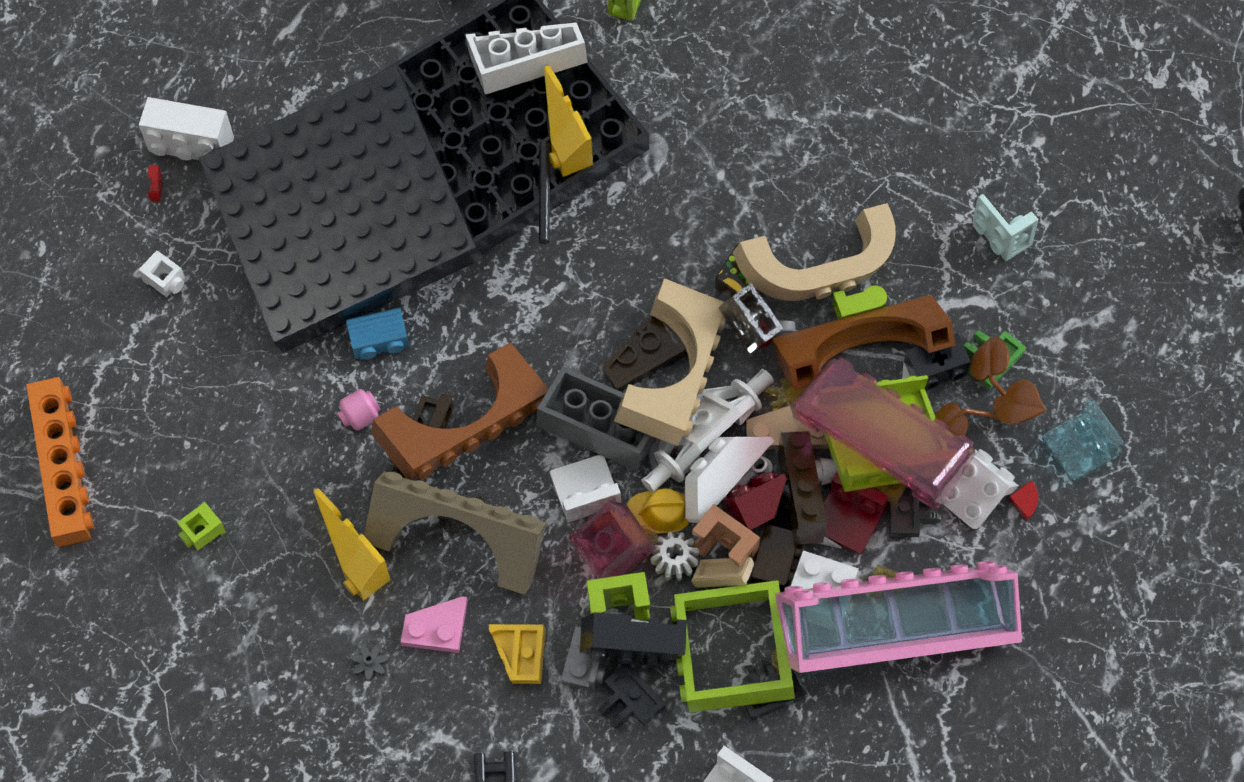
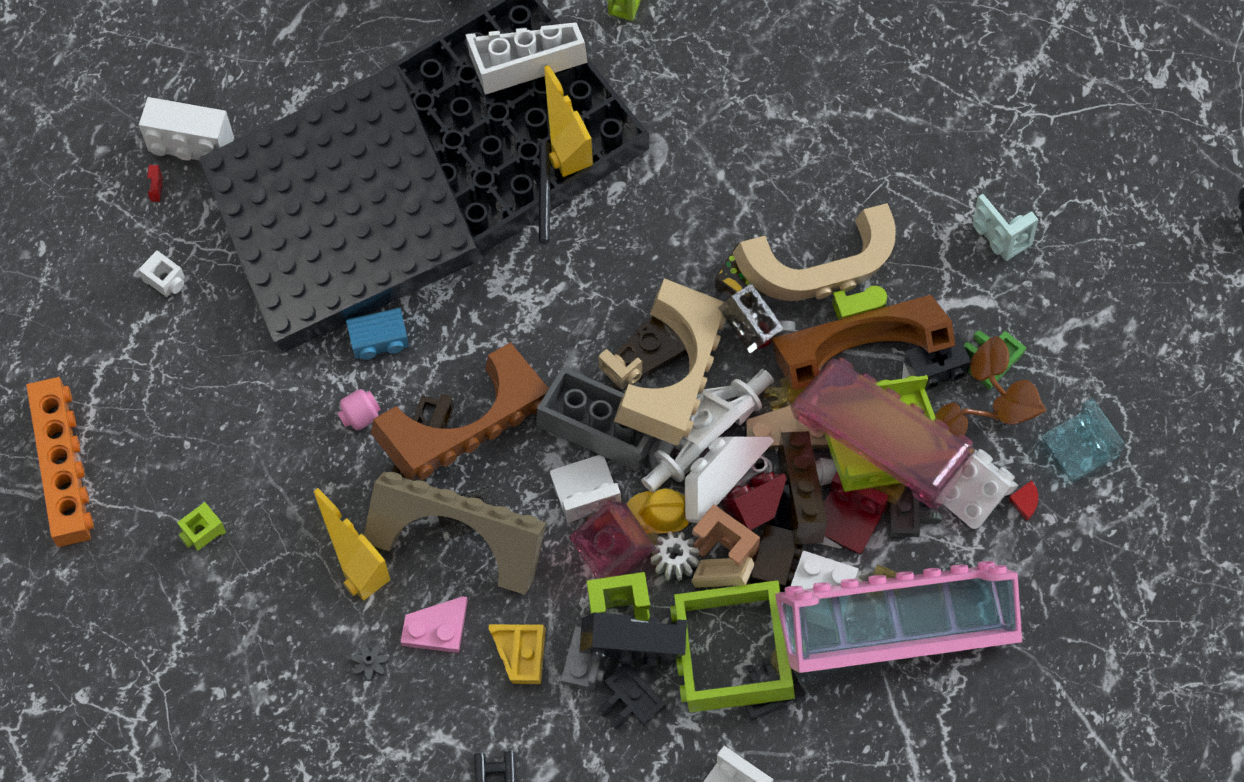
(617, 371): none -> tan bracket

